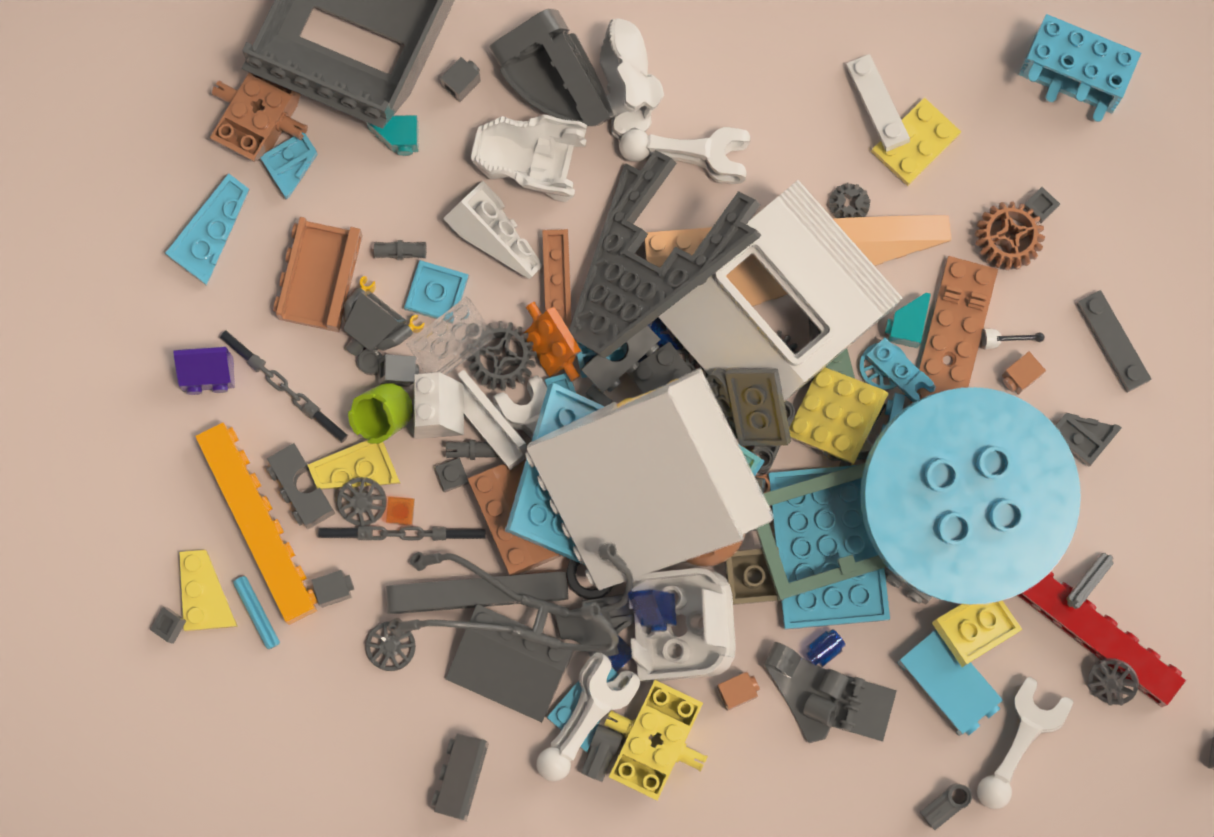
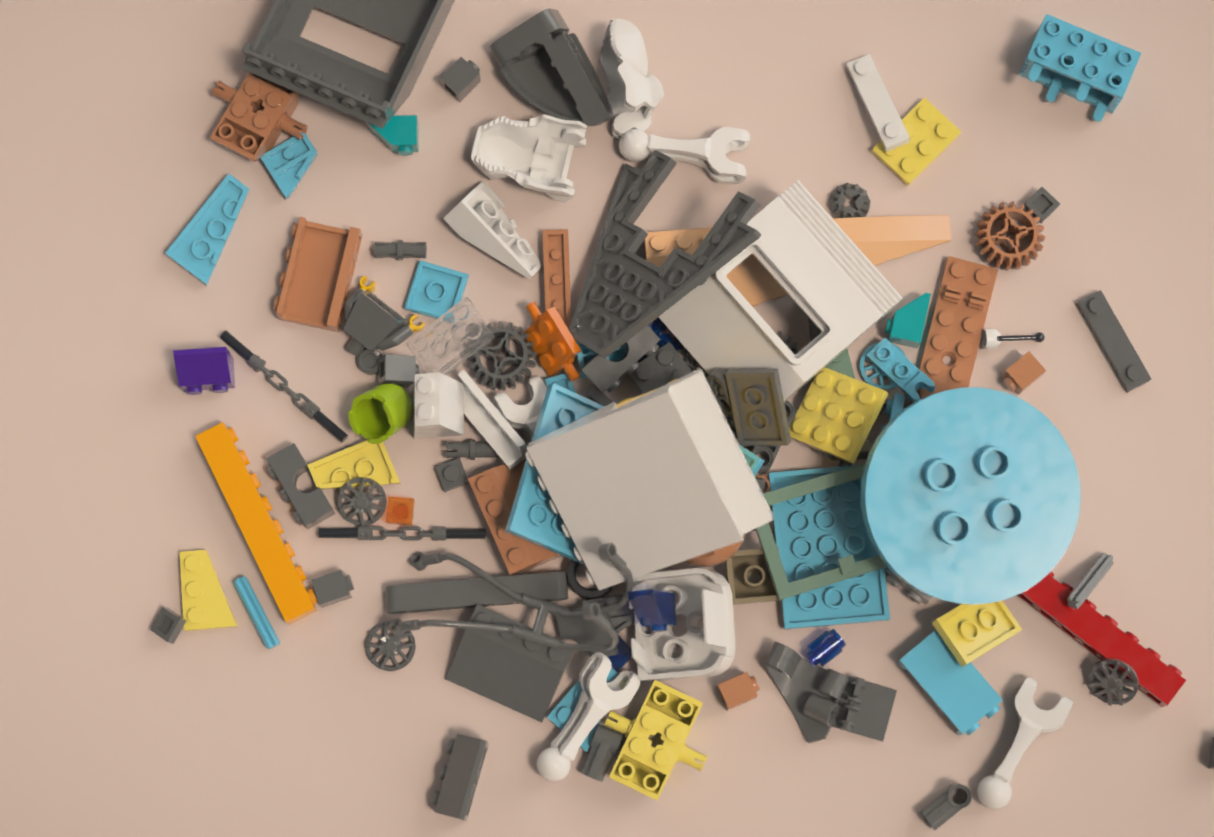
(1086, 436): dark grey wing -> none

